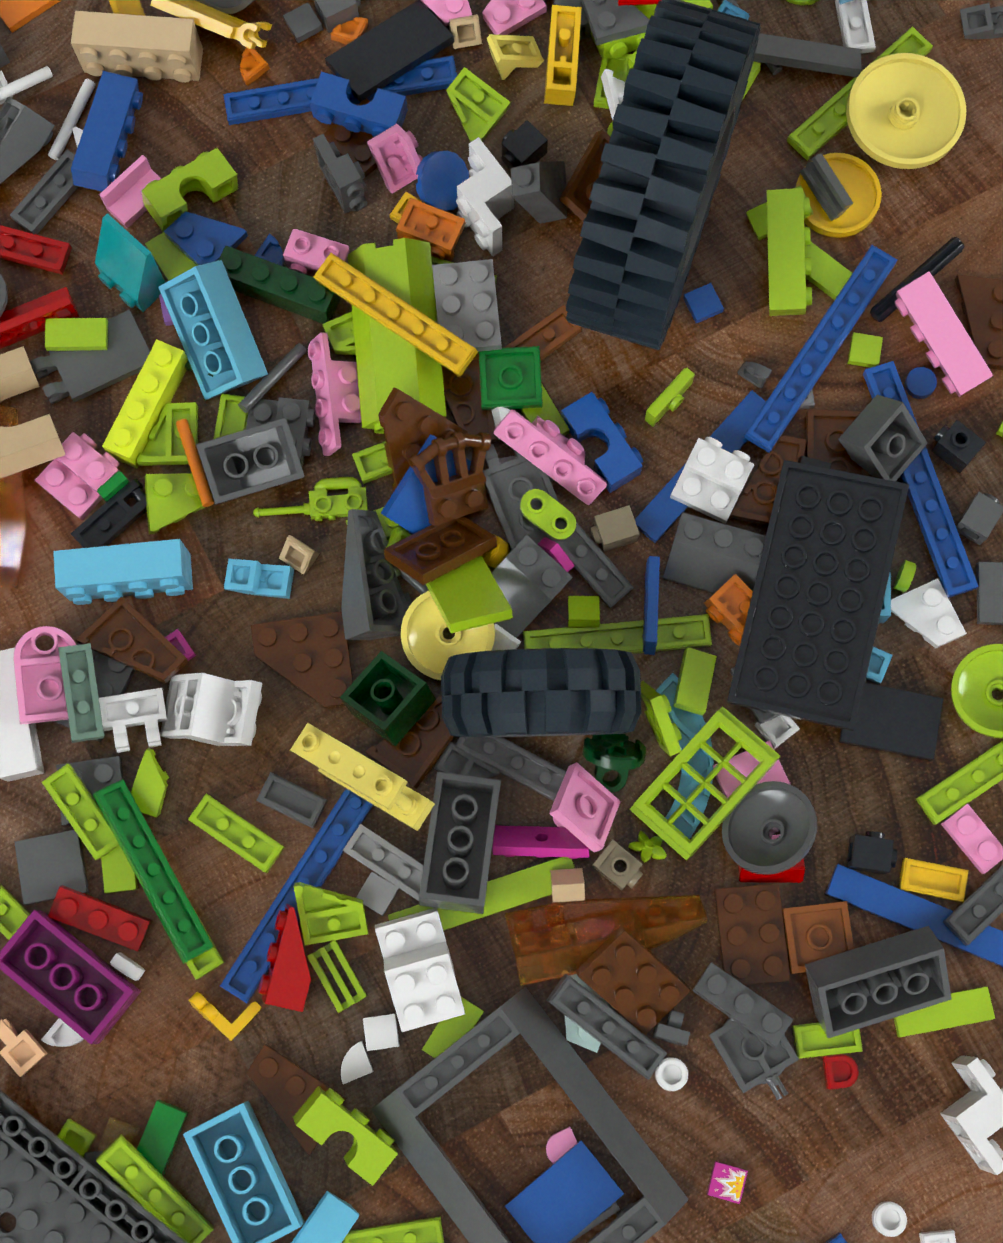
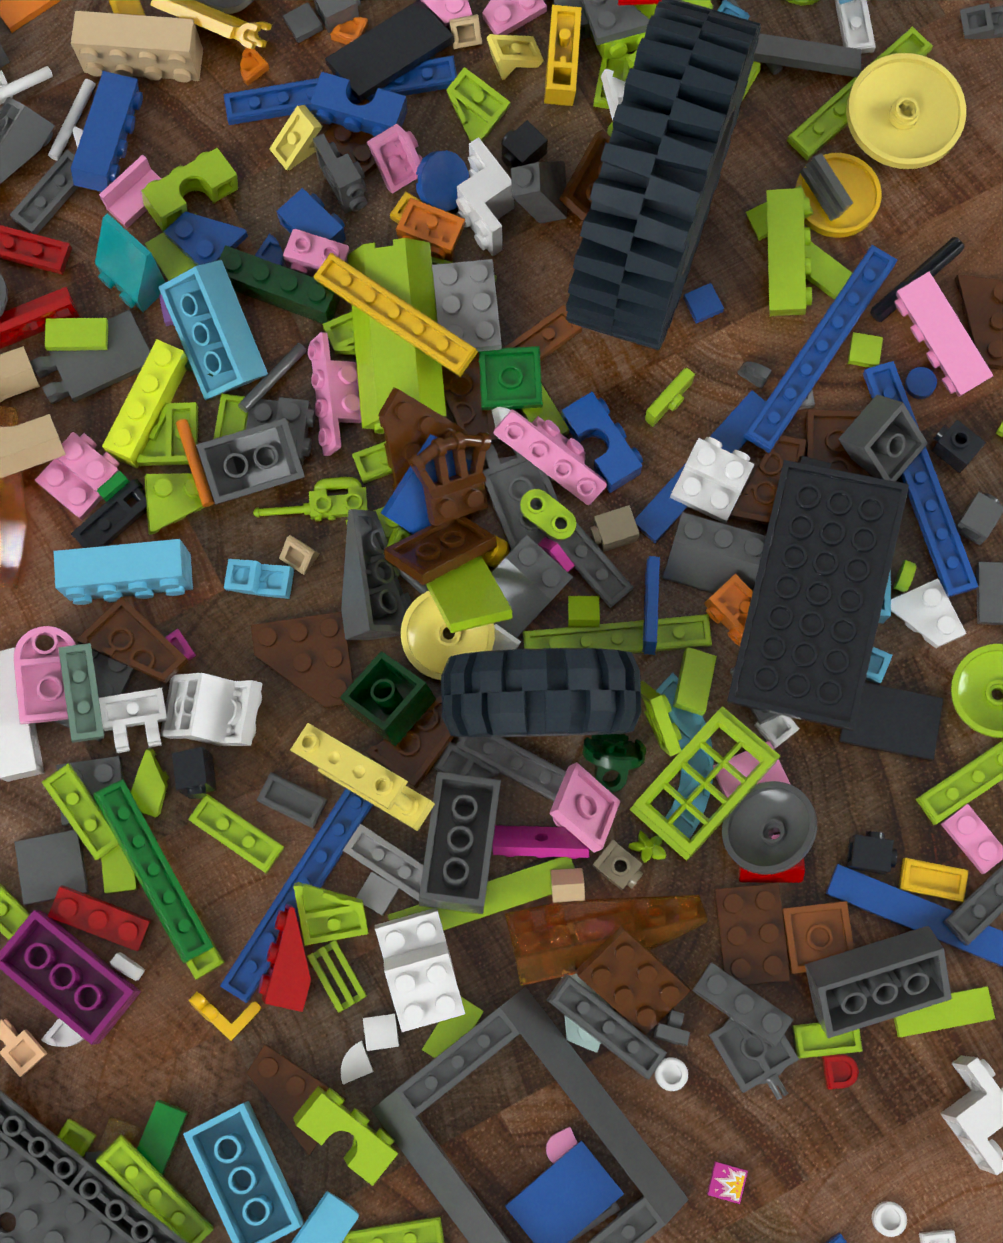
(194, 772): none -> black brick
(296, 138): none -> light yellow slope
(308, 215): none -> blue brick

